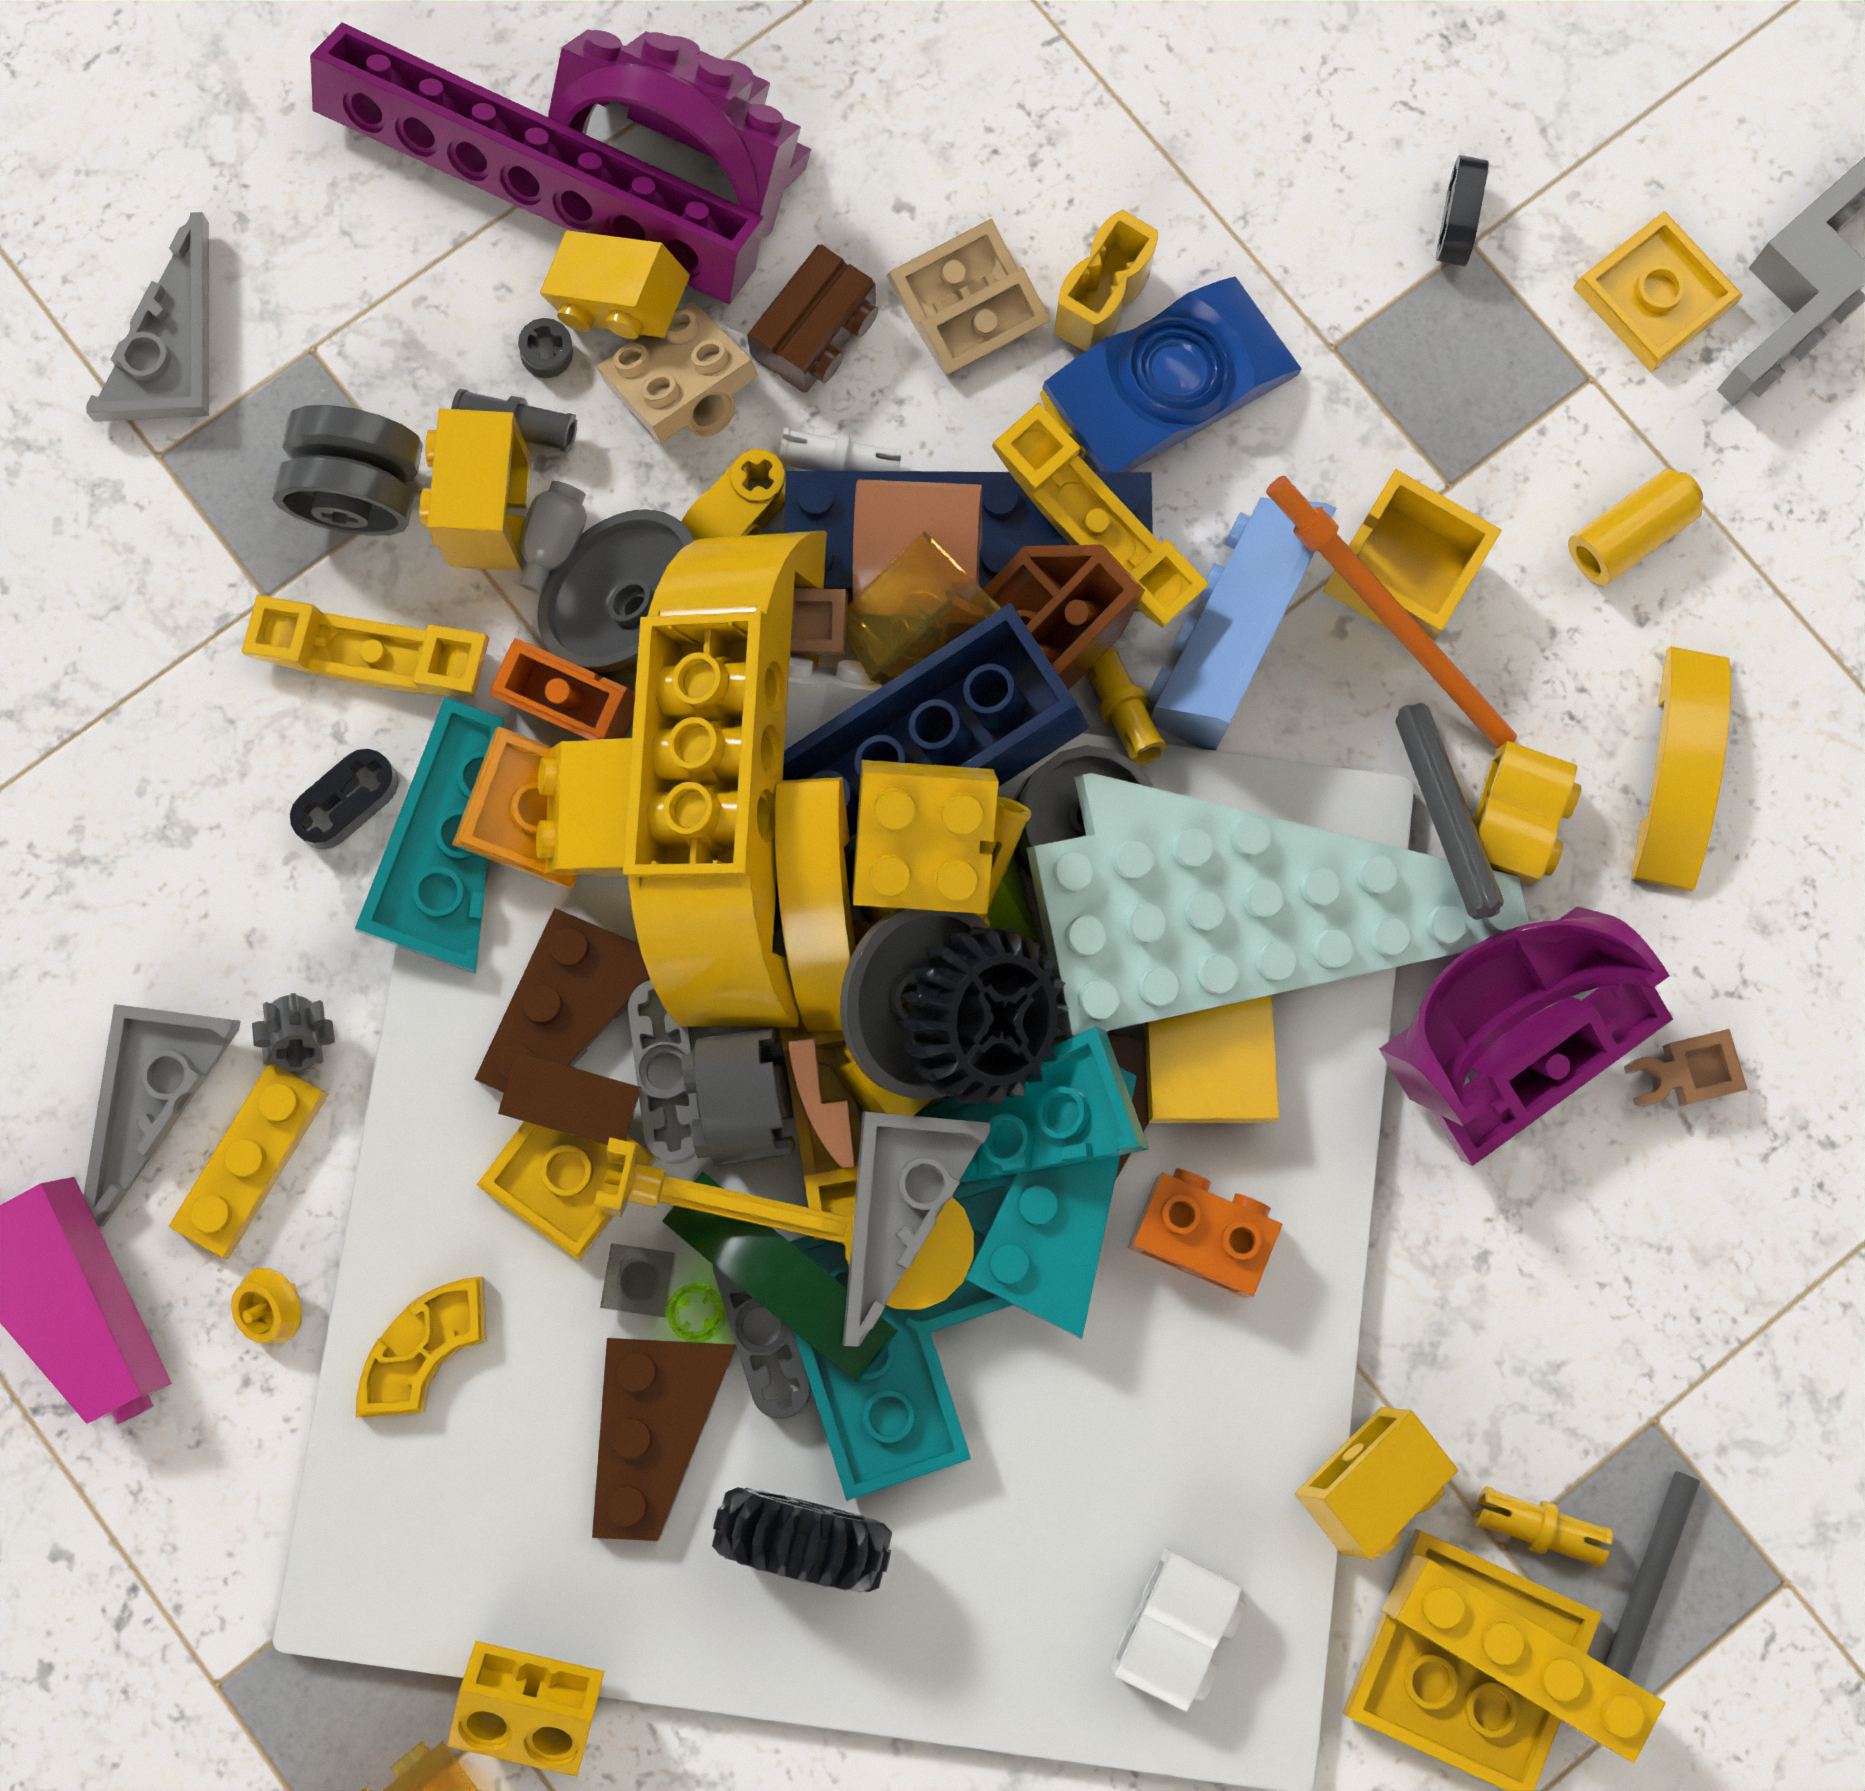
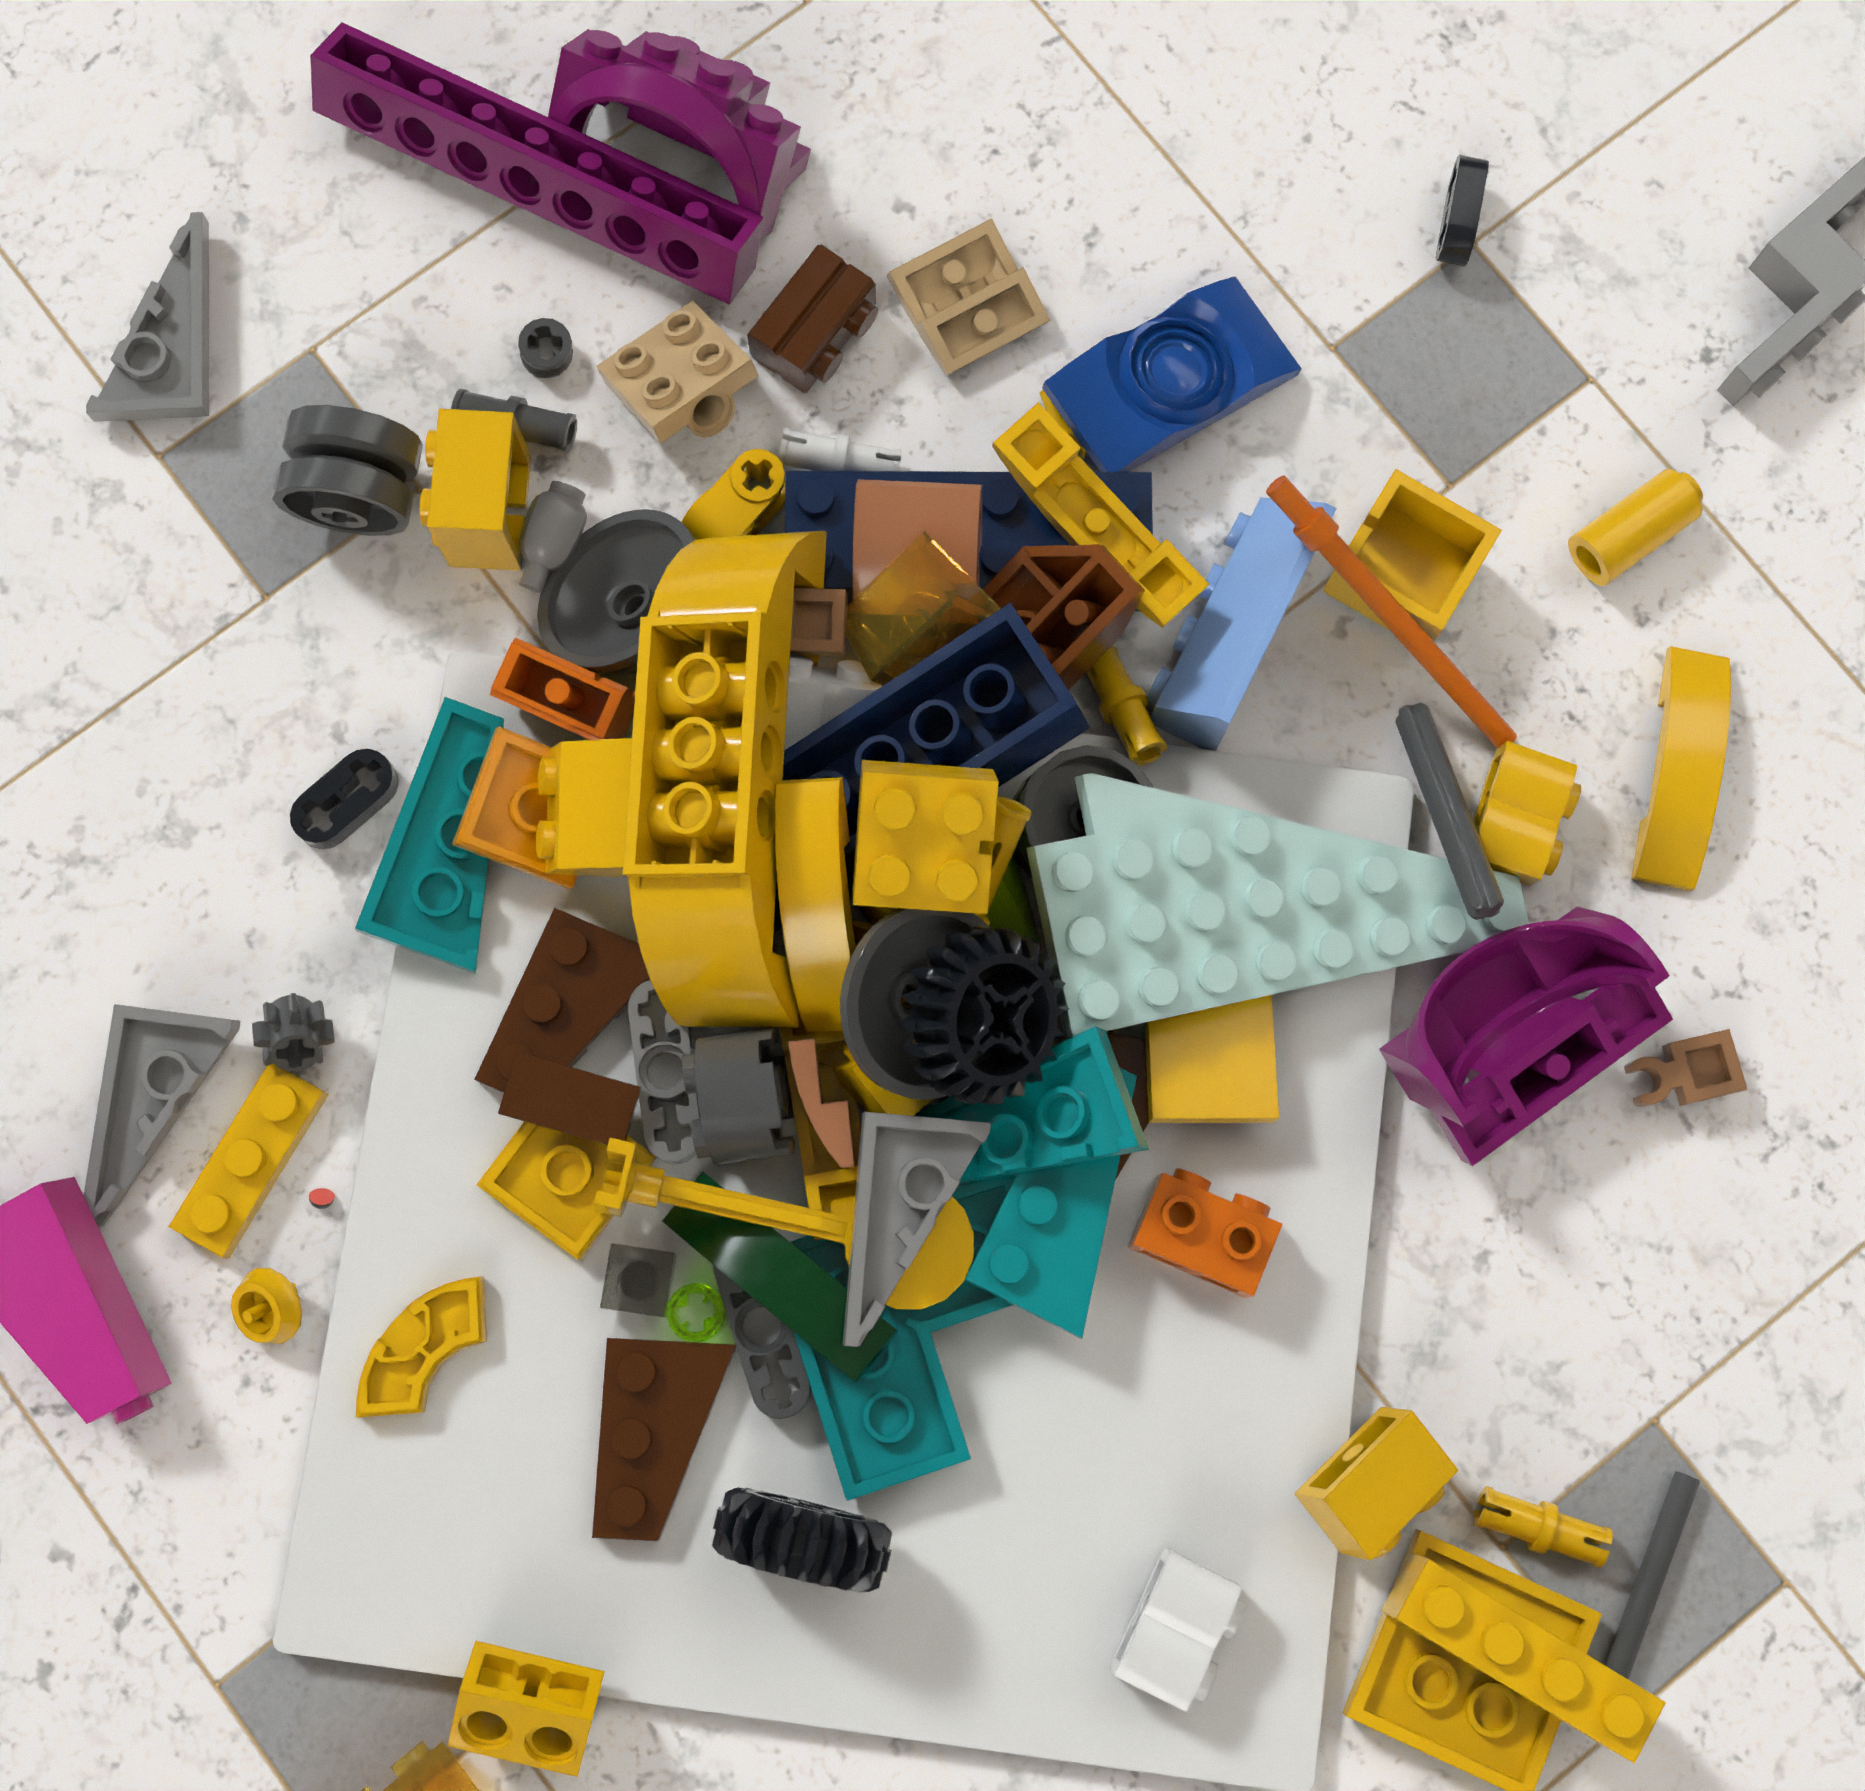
(321, 1198): none -> coral piece
(365, 651): yellow slope -> none
(614, 284): yellow brick -> none
(1106, 280): yellow brick -> none
(1657, 291): yellow tile -> none

